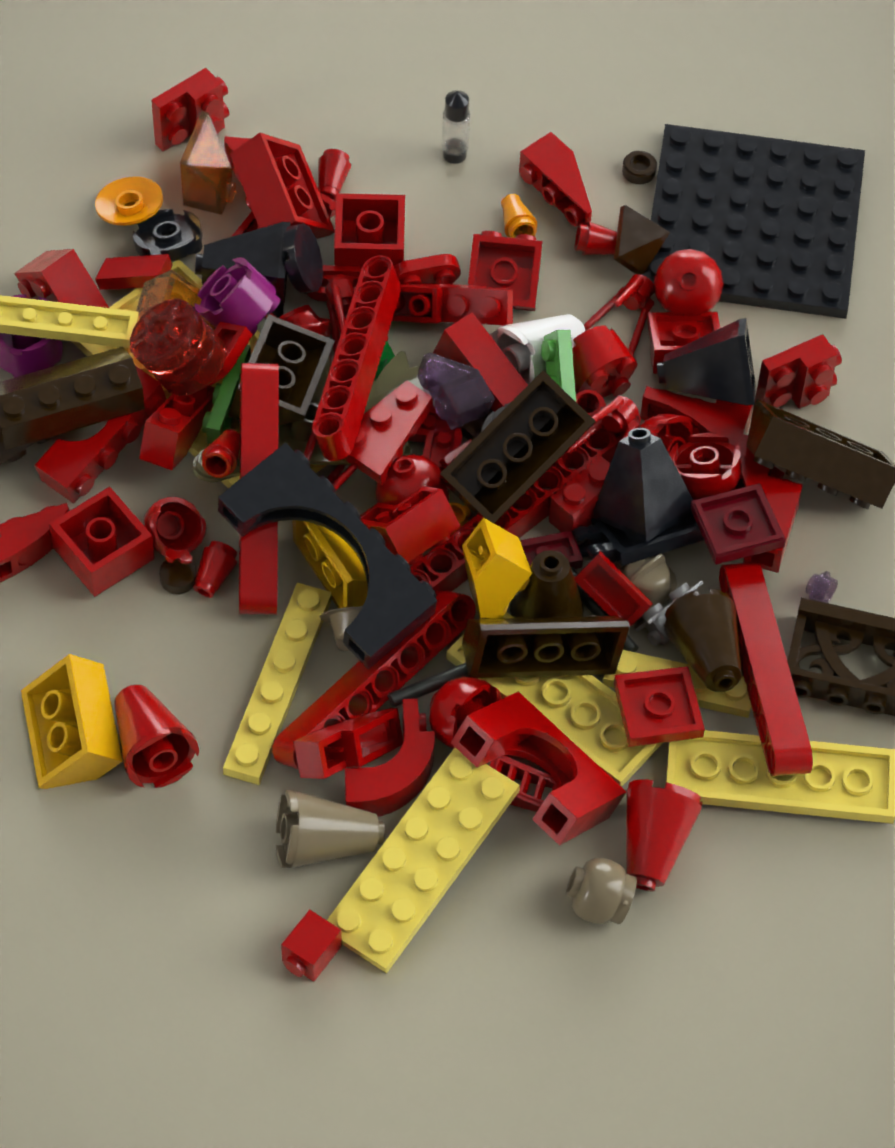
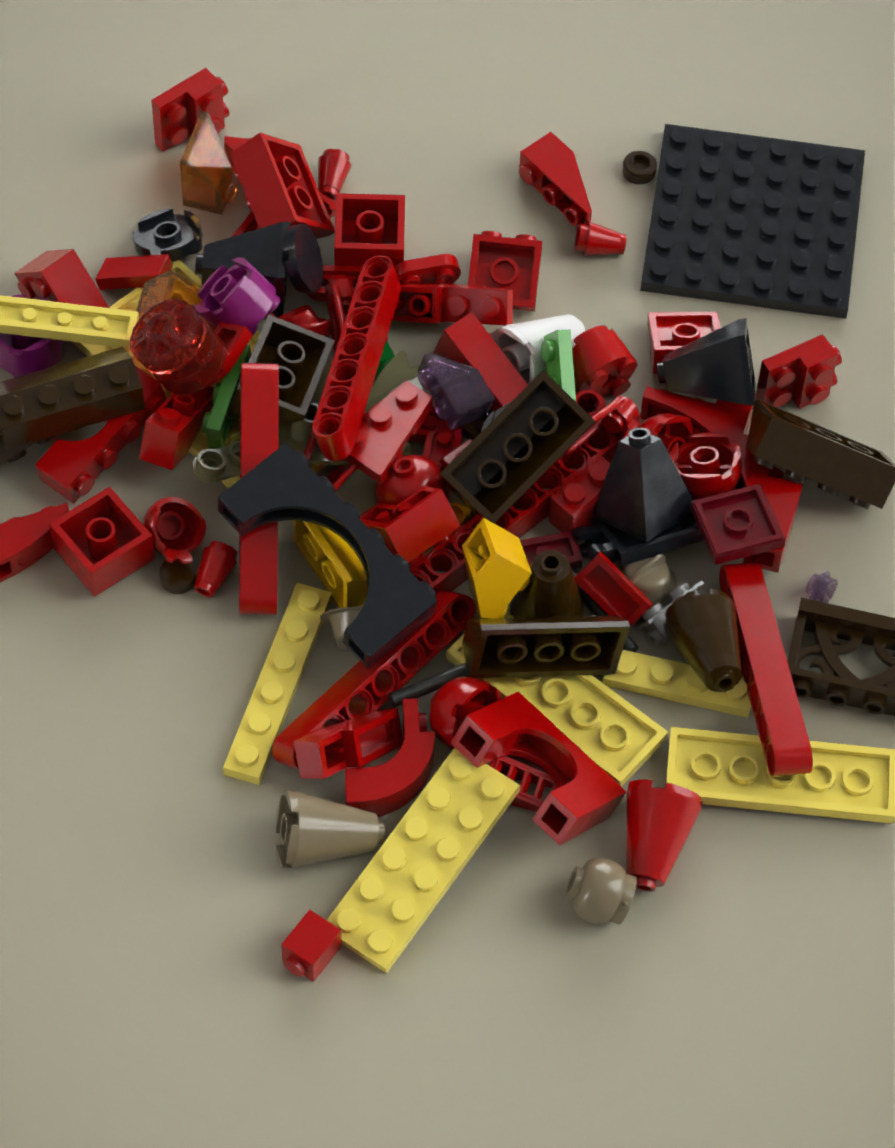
(71, 723): yellow slope -> none
(129, 201): light orange dish -> none
(152, 739): red cone -> none
(222, 454): red cone -> none
(456, 127): piece -> none
(517, 217): light orange cone -> none
(633, 296): red plant -> none
(637, 240): dark brown slope -> none
(658, 706): red plate -> none
(688, 283): red cylinder -> none

